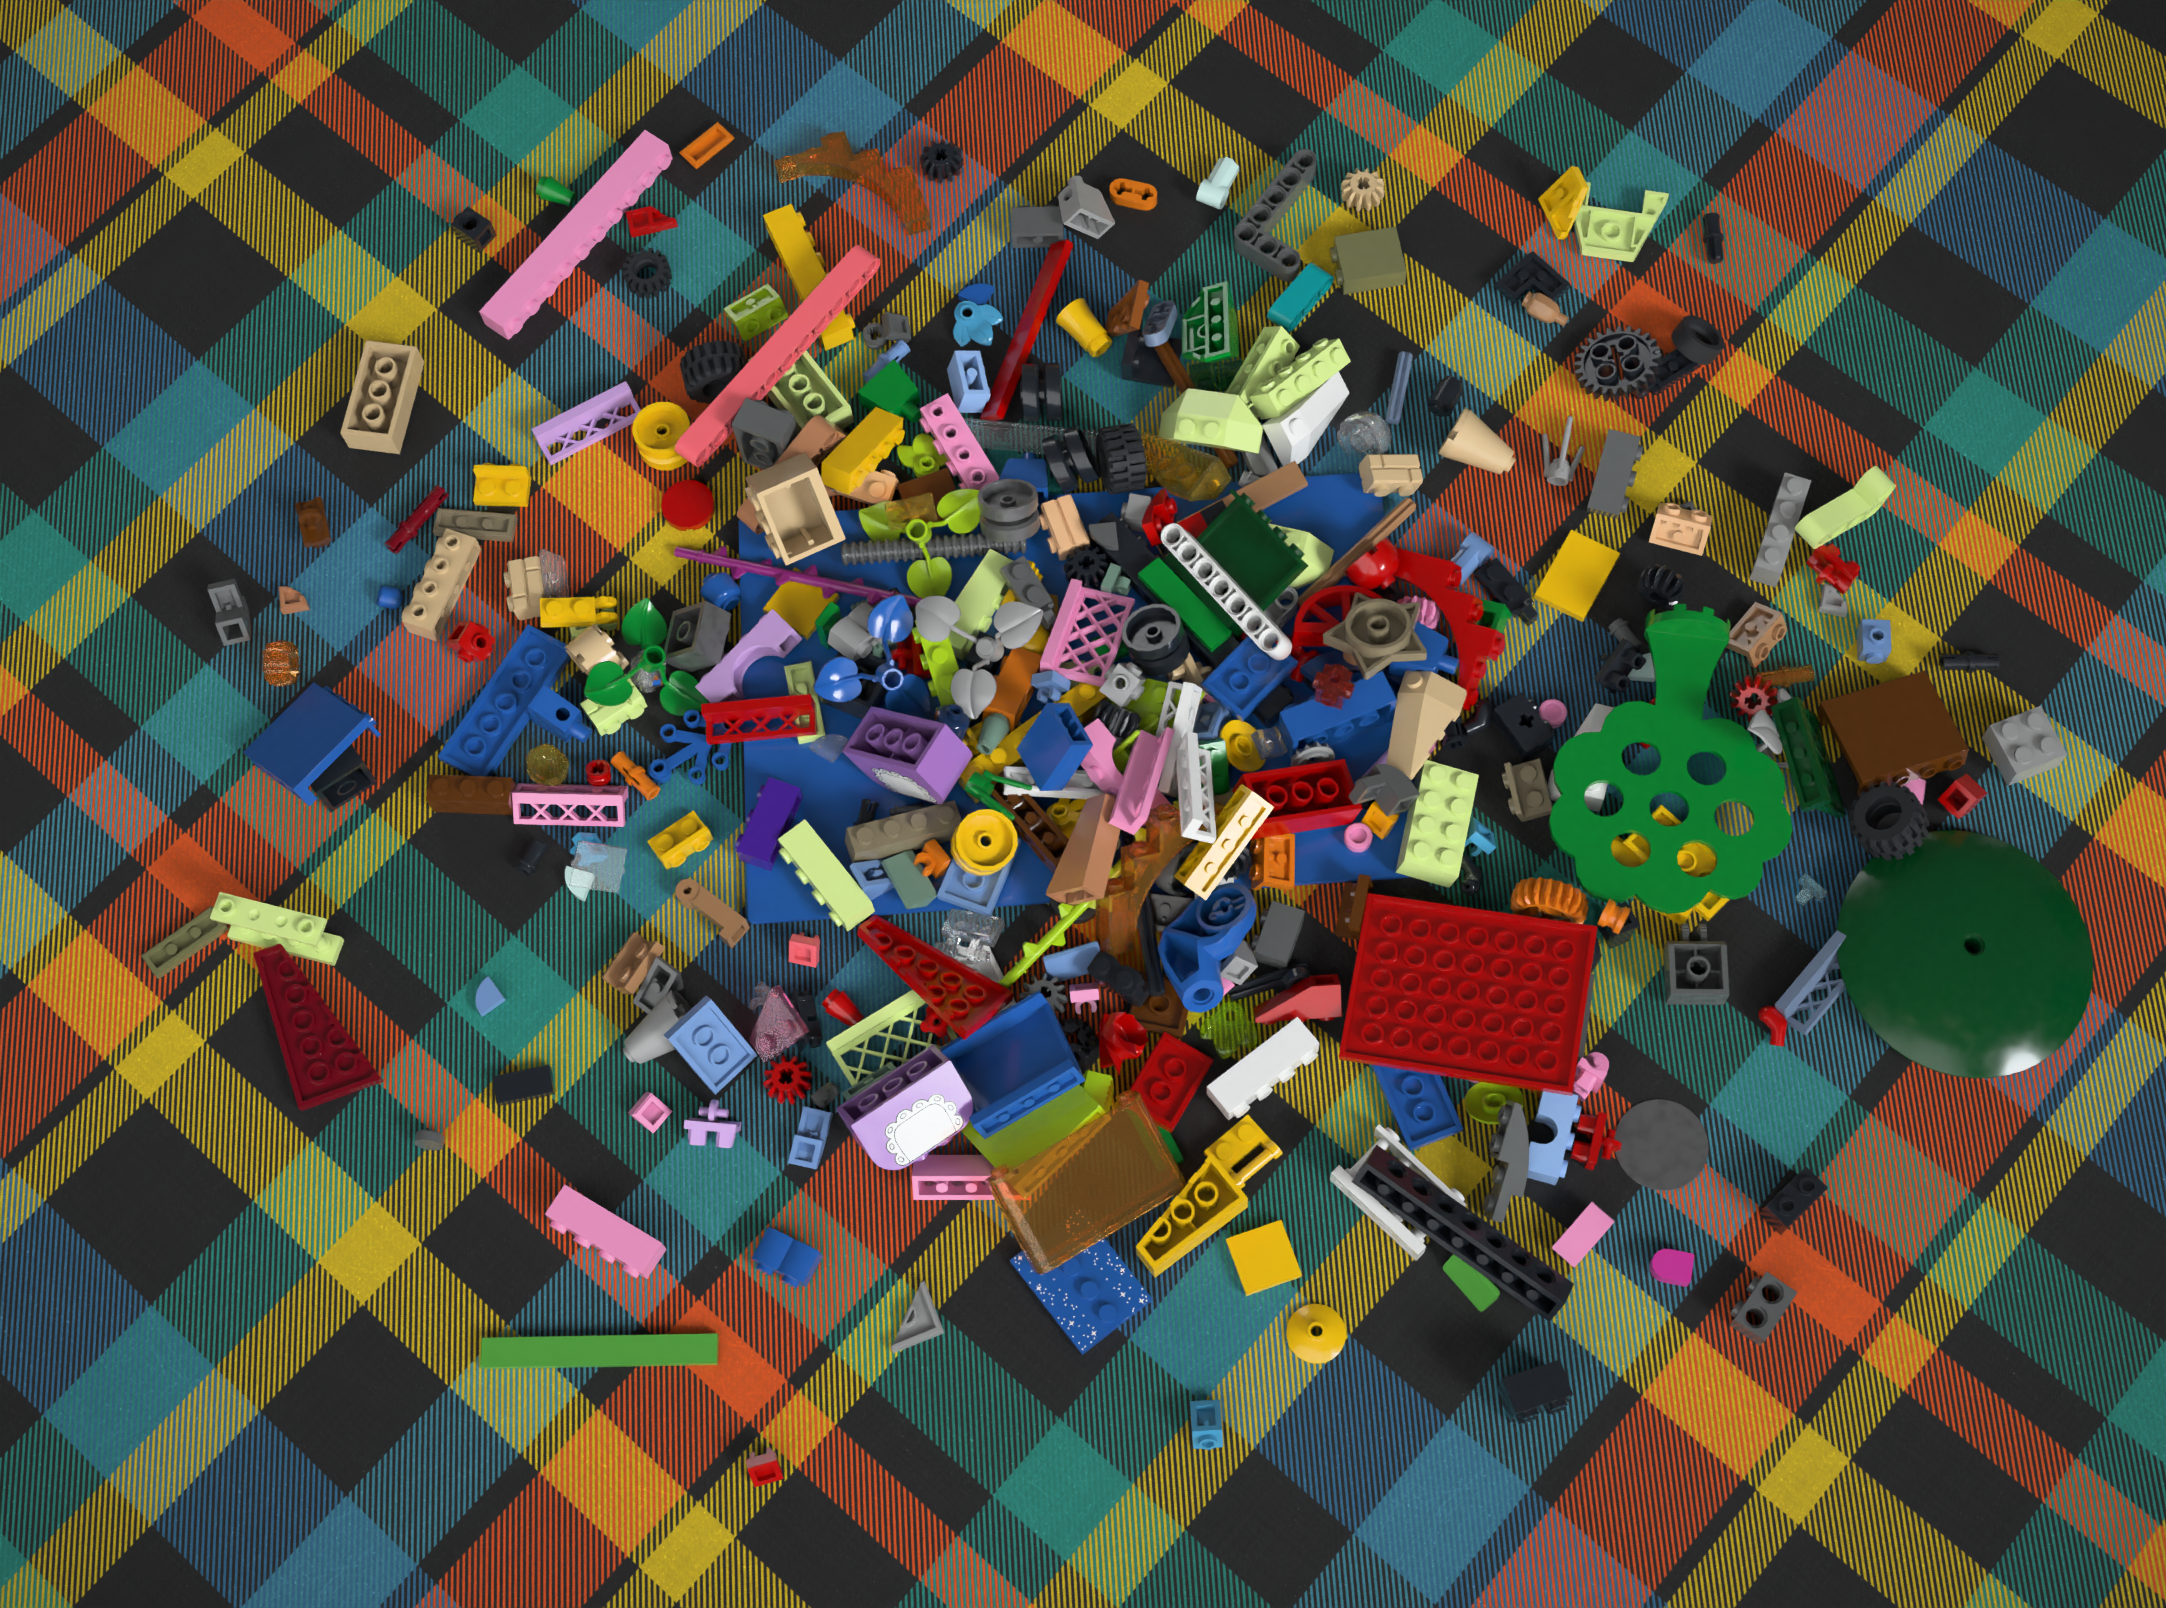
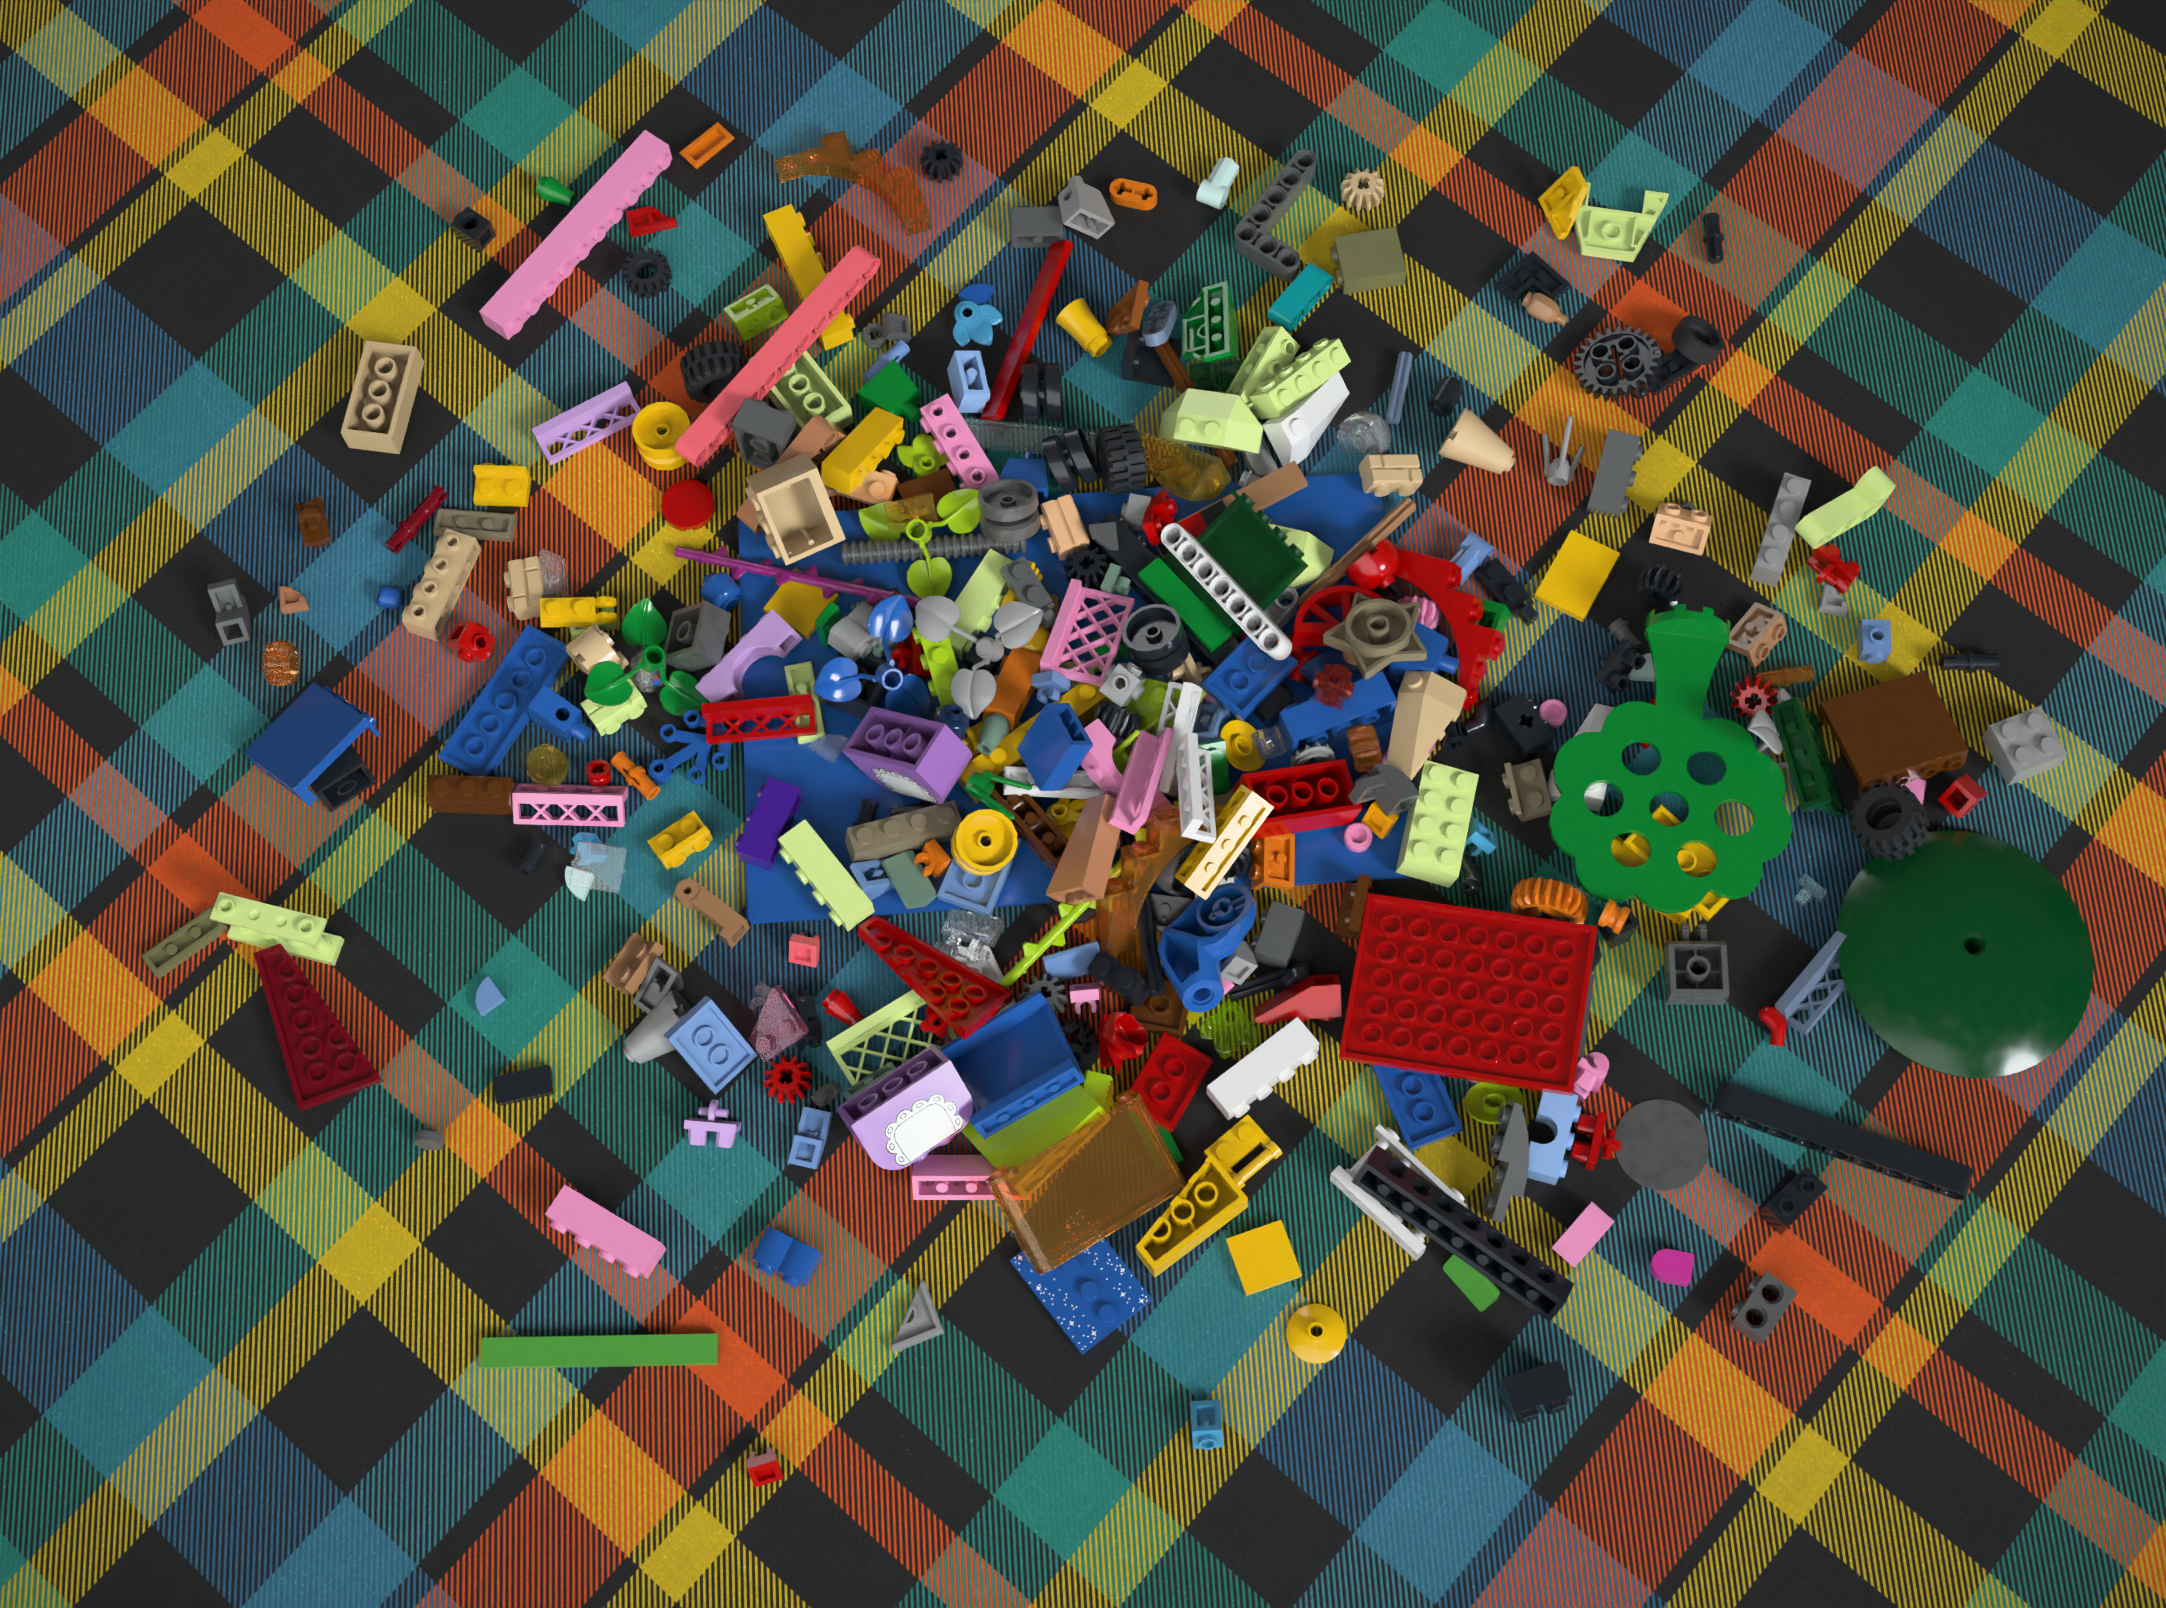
(650, 1112): bright pink slope -> none
(1364, 747): none -> clear orange gear
(1842, 1141): none -> black beam

